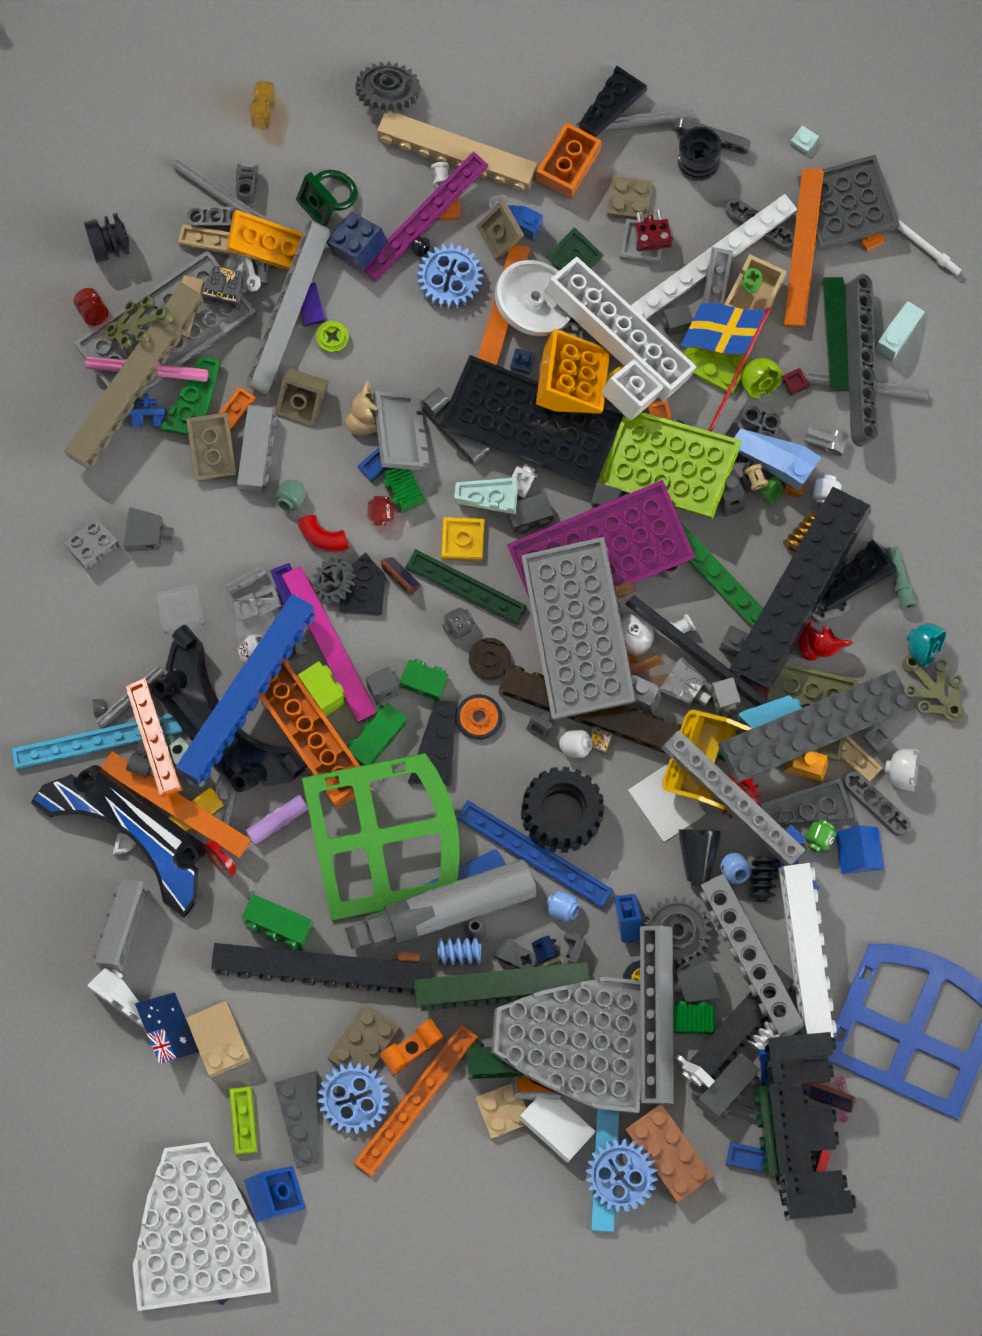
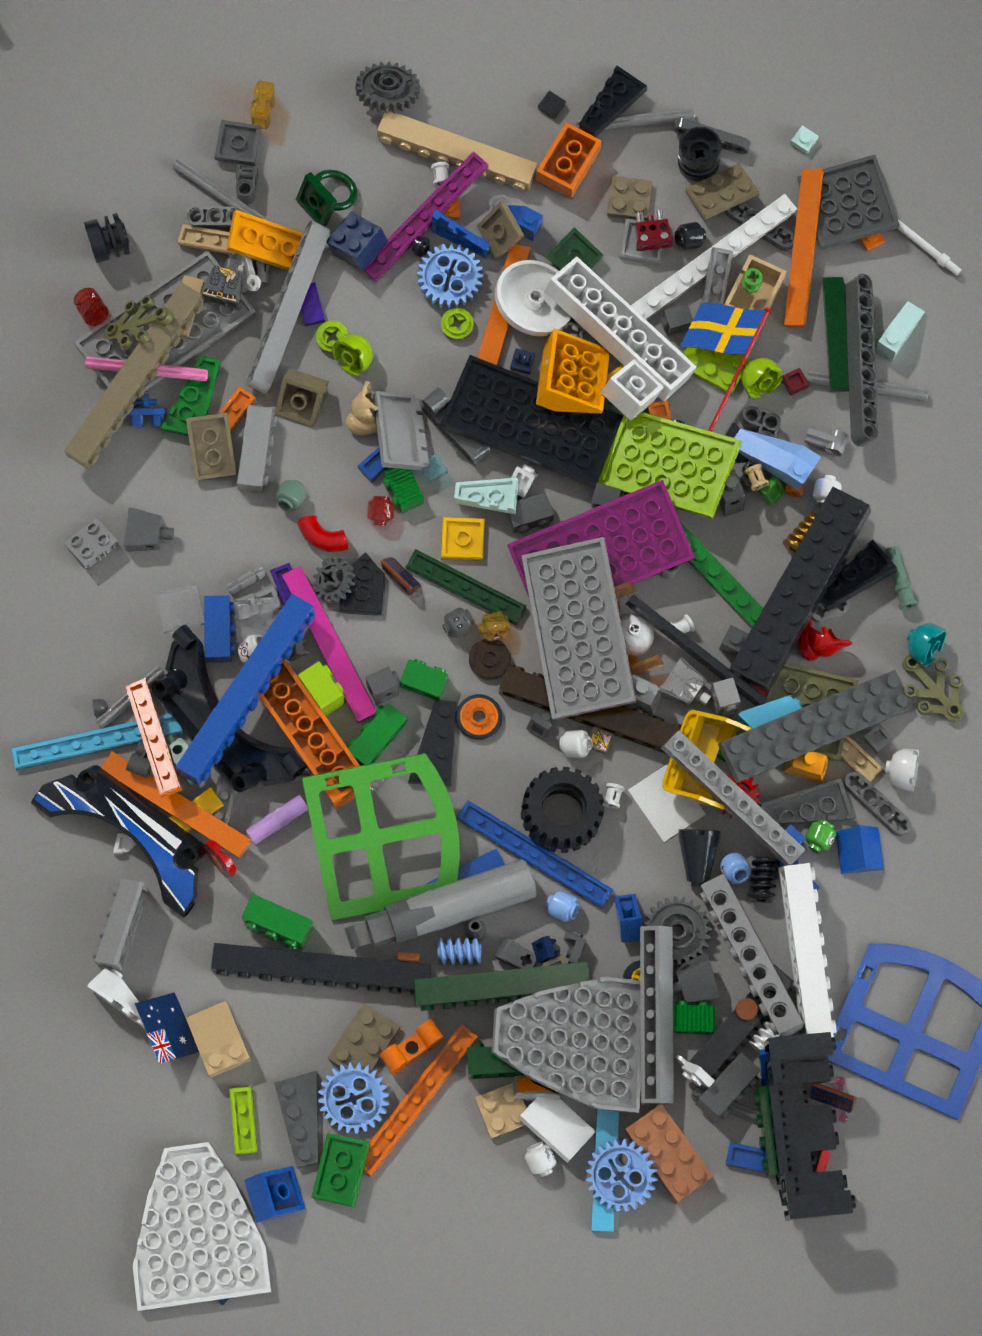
(218, 628): none -> blue brick
(238, 142): none -> dark grey plate
(340, 1170): none -> green tile
(354, 353): none -> lime cylinder
(435, 469): none -> clear light blue plate
(459, 235): none -> blue wing
(460, 315): none -> lime gear
(494, 626): none -> clear yellow head
(540, 1159): none -> white head
(551, 104): none -> black tile
(613, 795): none -> white bush
(690, 236): none -> black head
(722, 191): none -> dark tan plate
(746, 1009): none -> dark orange tile

